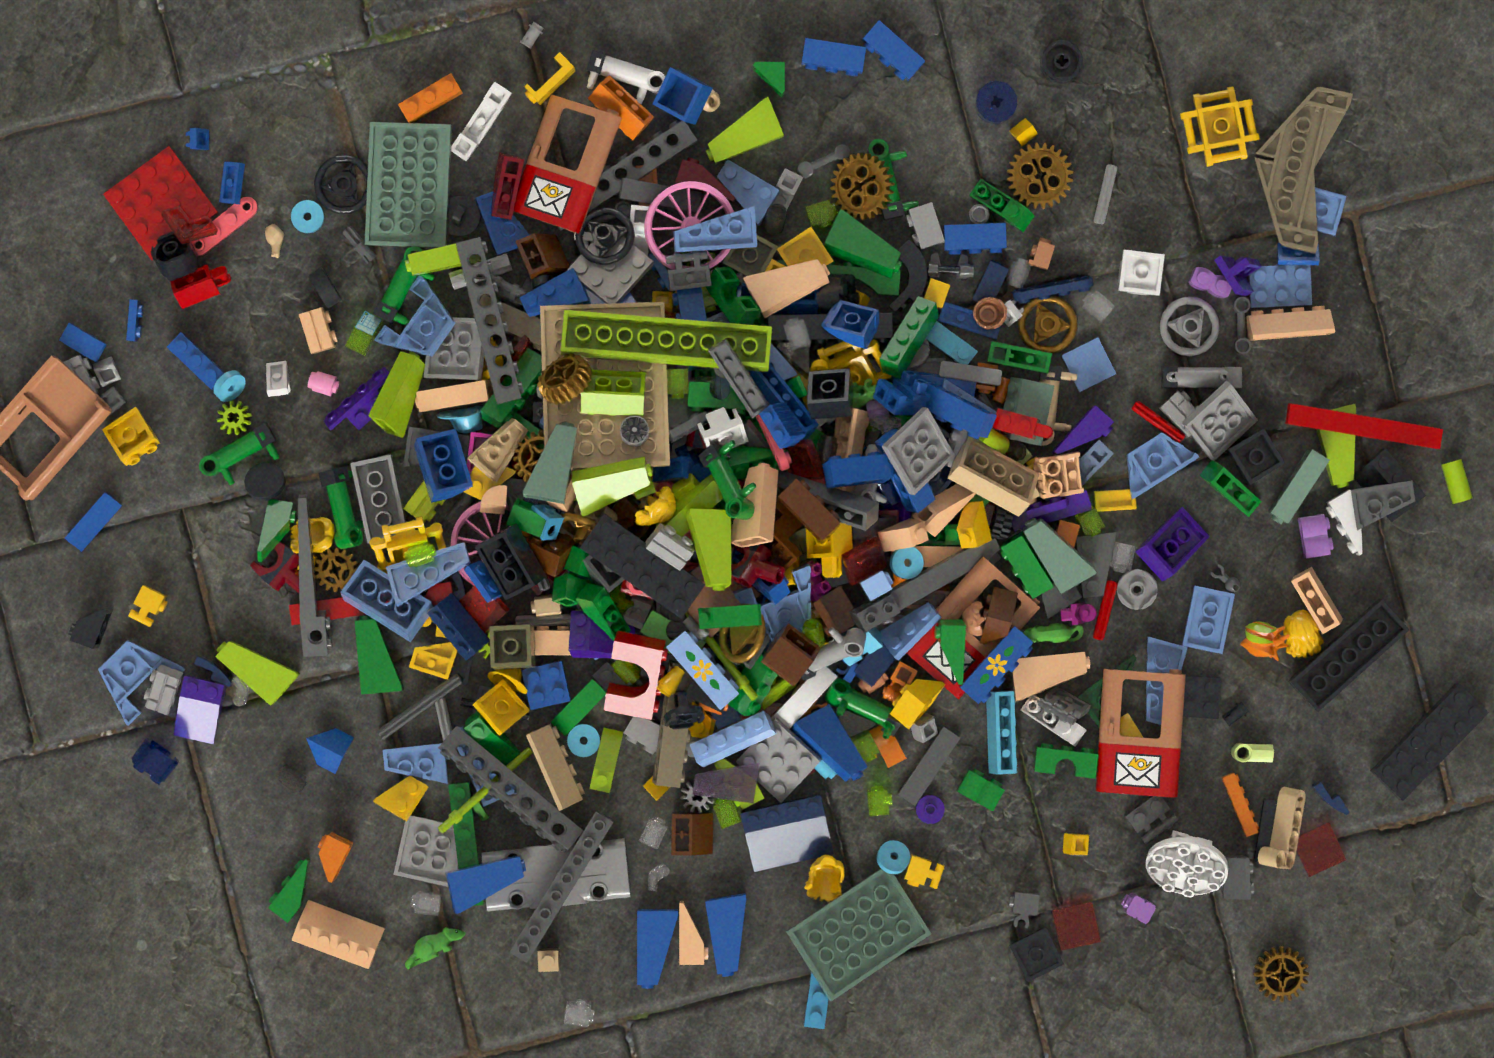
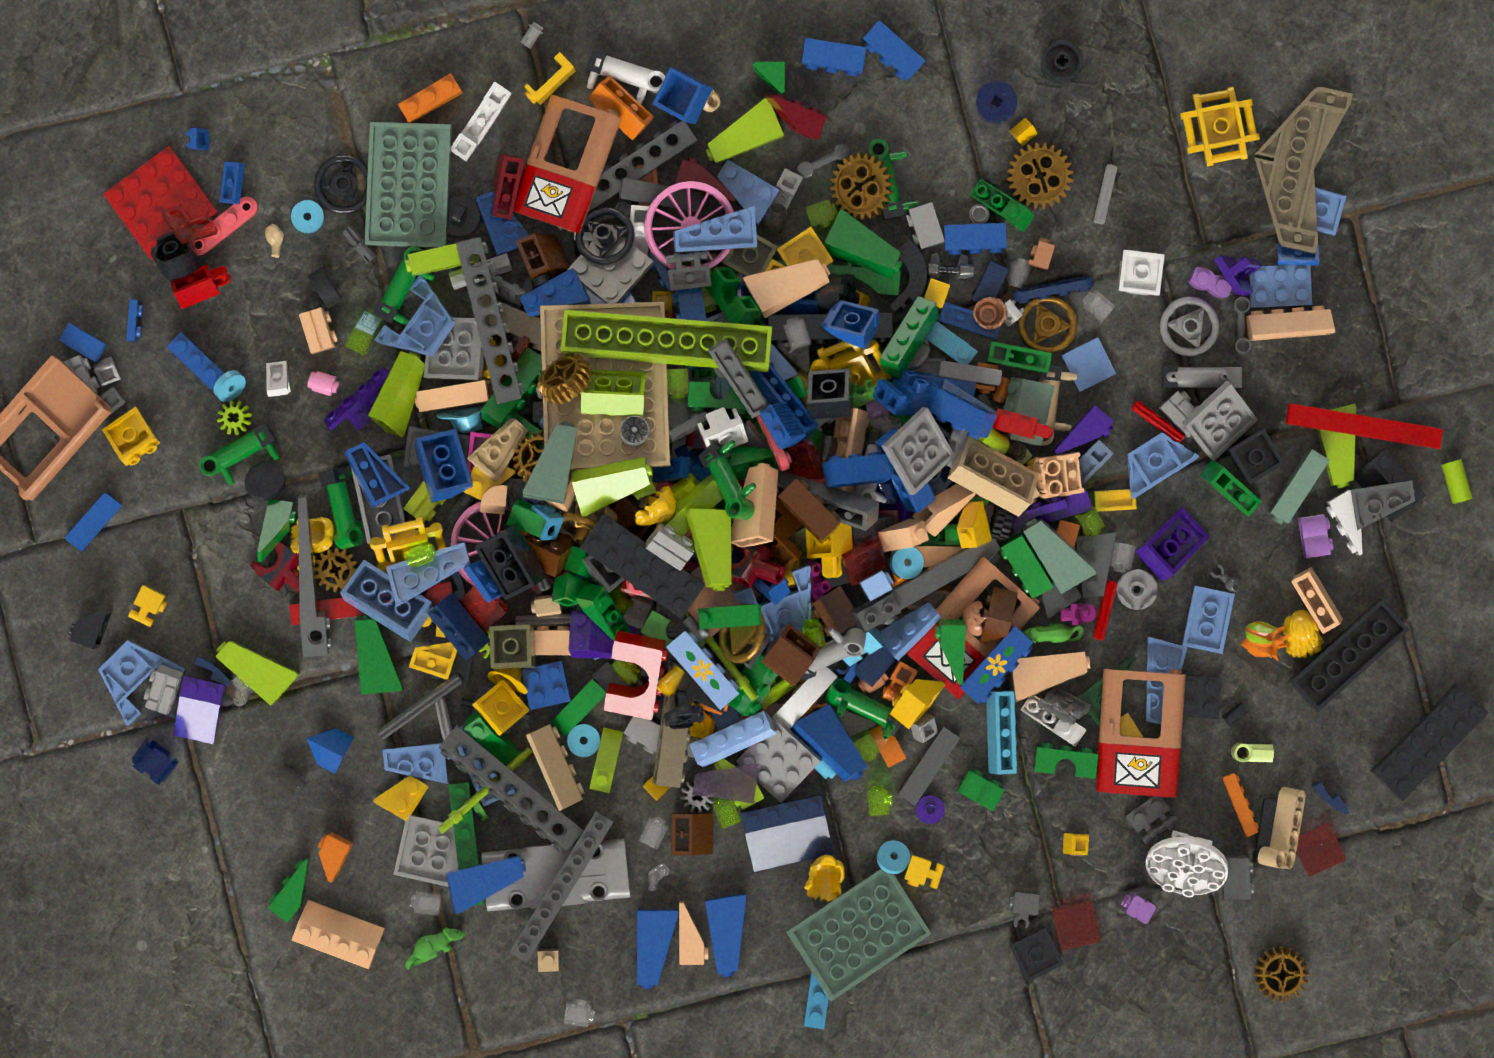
(374, 476): none -> blue wedge
(799, 119): none -> dark red slope

